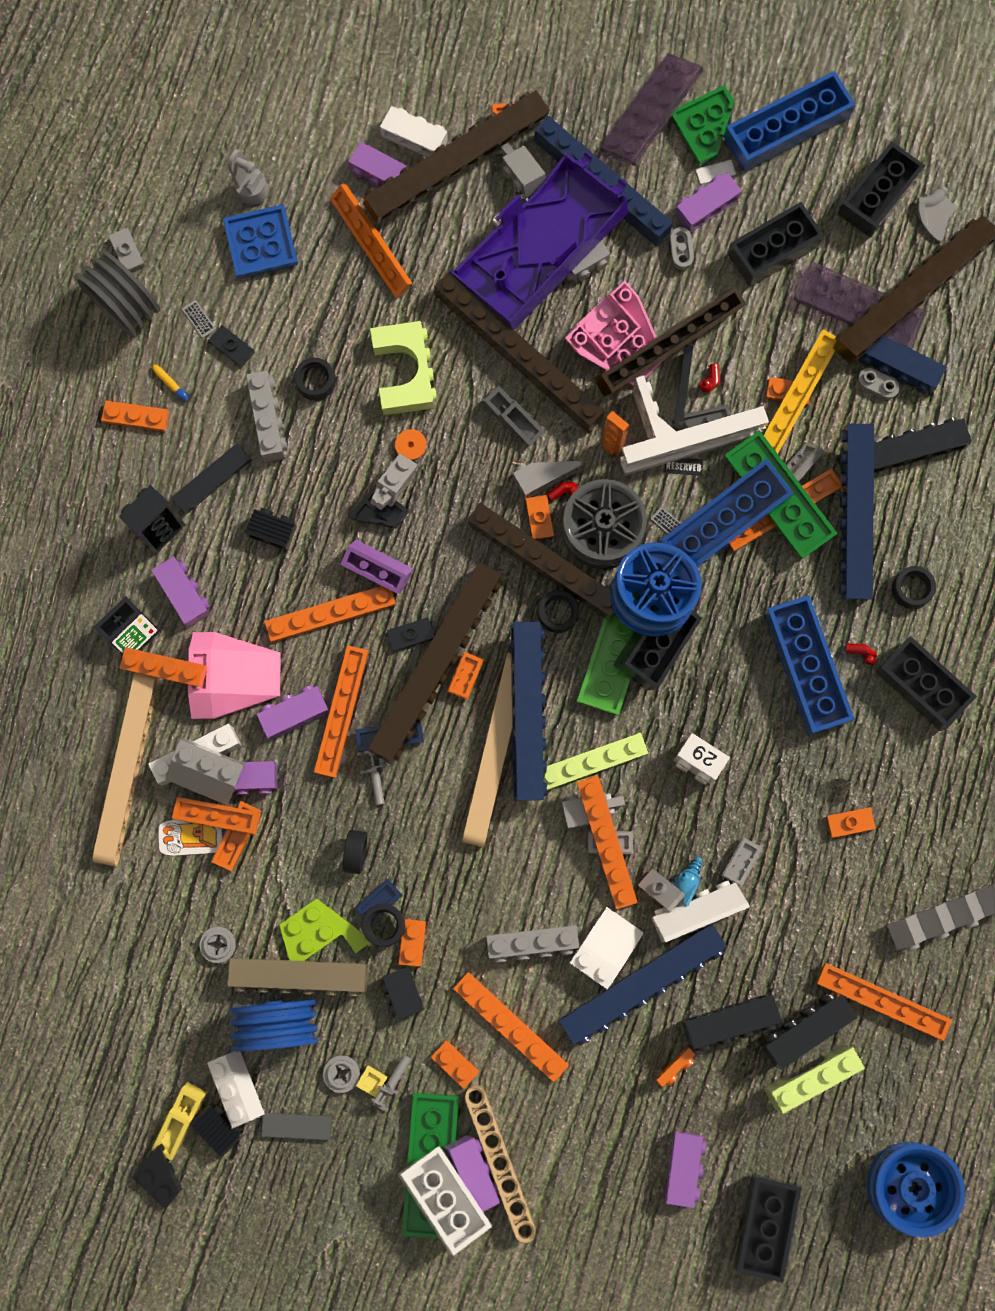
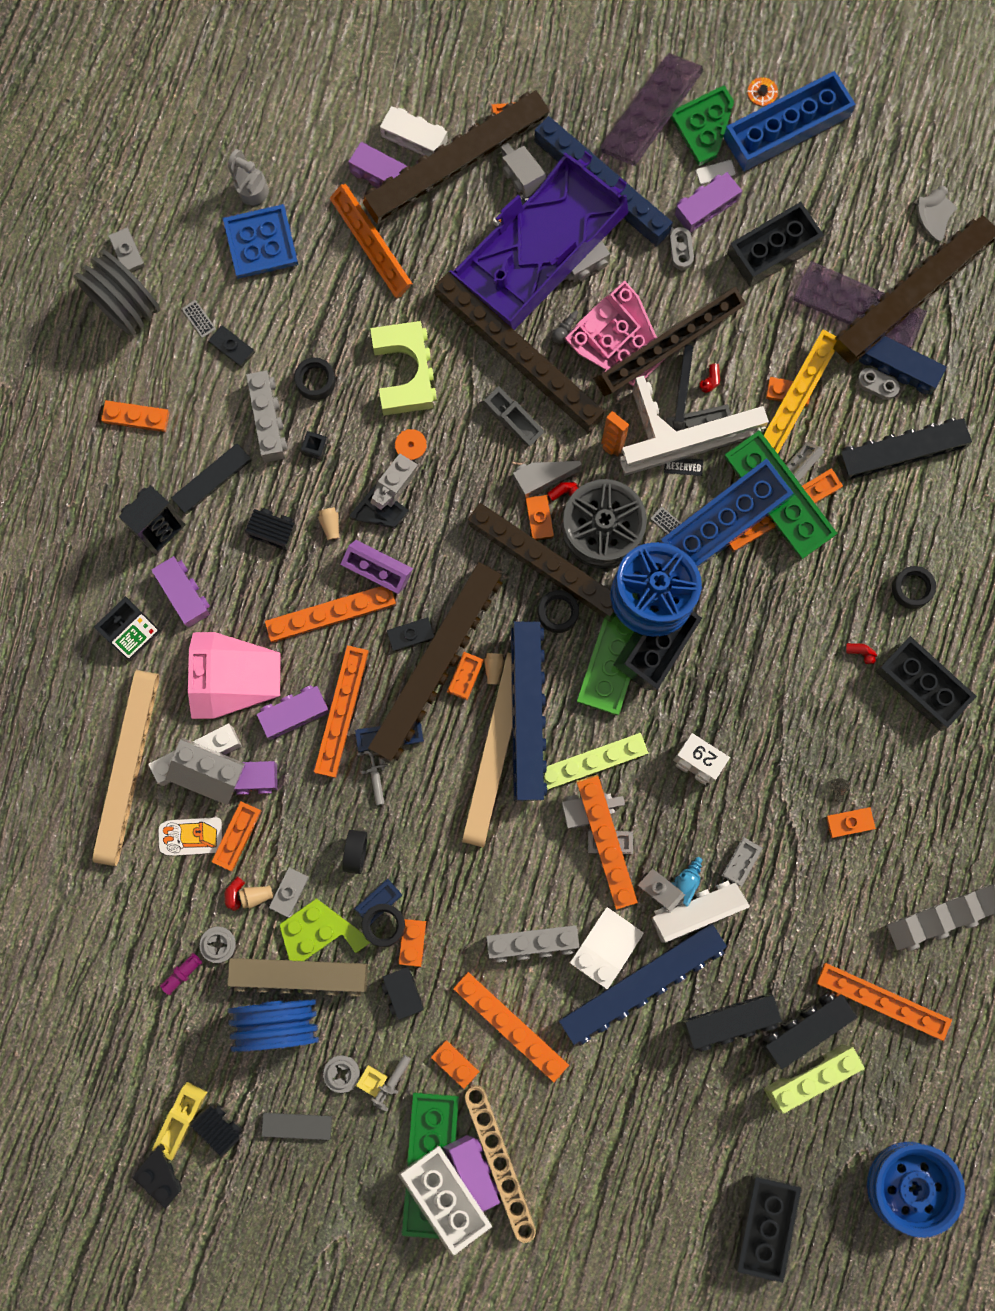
(163, 667): orange plate -> none
(180, 393): yellow piece -> none
(180, 974): none -> magenta pin
(216, 815): orange plate -> none
(230, 894): none -> red arm
(235, 1088): white brick -> none
(254, 896): none -> tan cone
(289, 892): none -> light grey plate
(314, 445): none -> black slope
(330, 523): none -> tan cone
(494, 666): none -> tan cone
(564, 328): none -> dark grey bar
(683, 1061): orange plate -> none
(684, 1169): medium lavender brick -> none
(762, 91): none -> orange piece
(808, 665): blue brick -> none
(857, 511): dark blue brick -> none
(881, 189): black brick -> none

